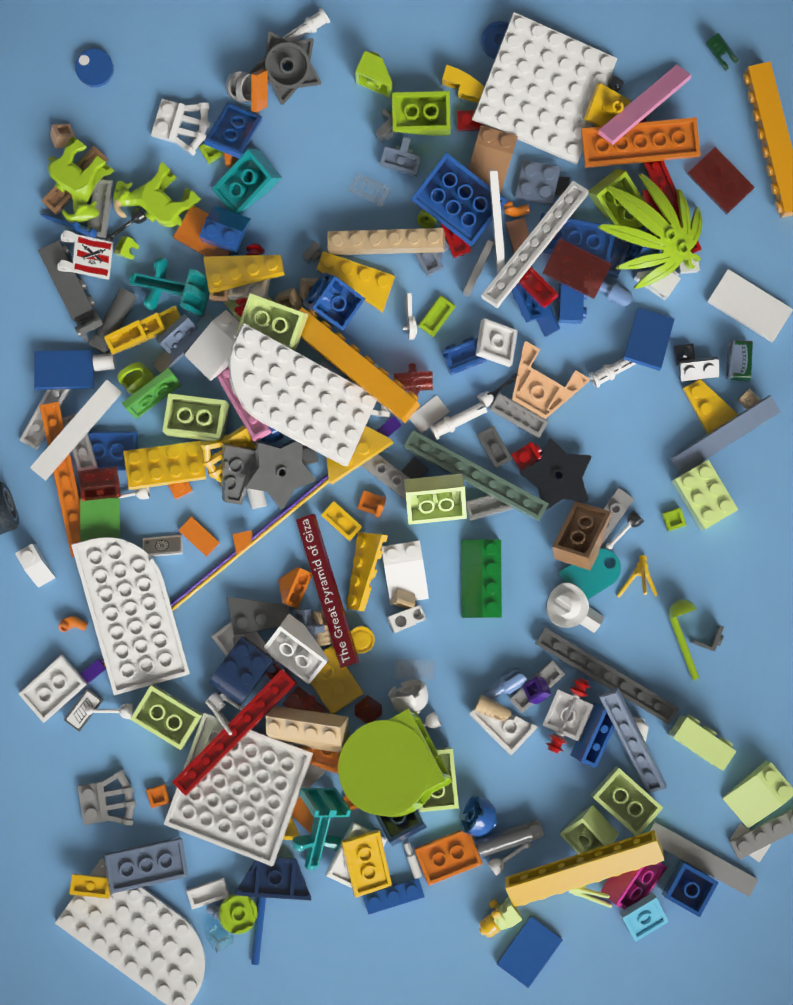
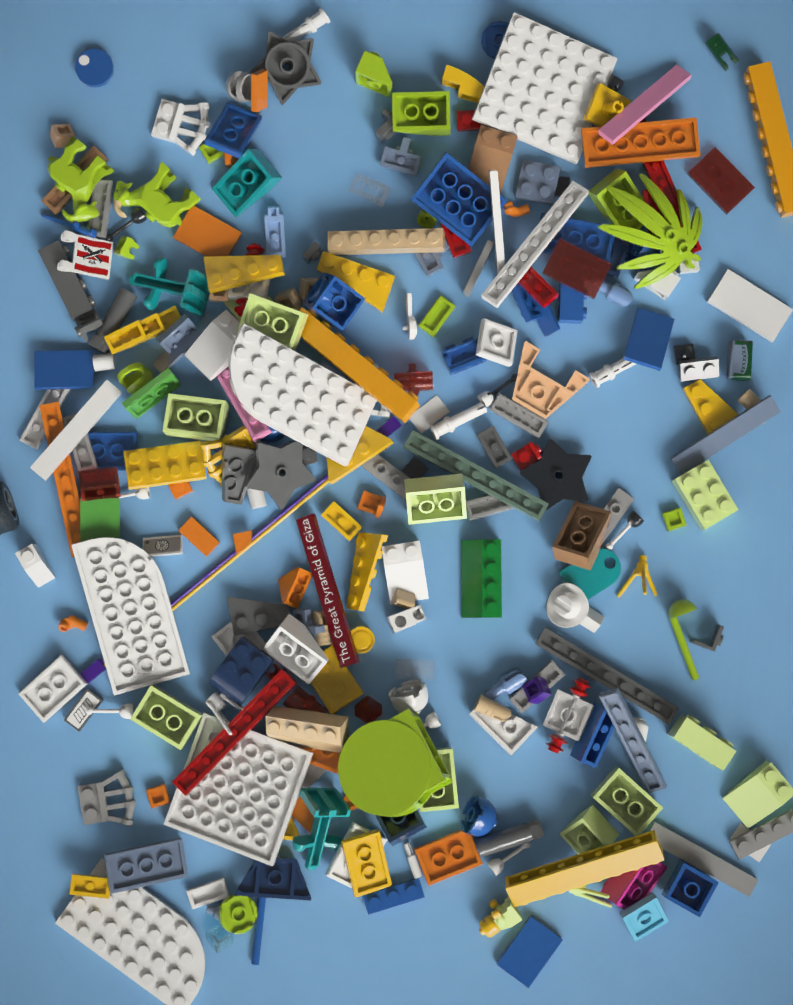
(224, 229): blue slope -> none
(275, 232): none -> light blue hinge
(517, 233): nougat tile -> none

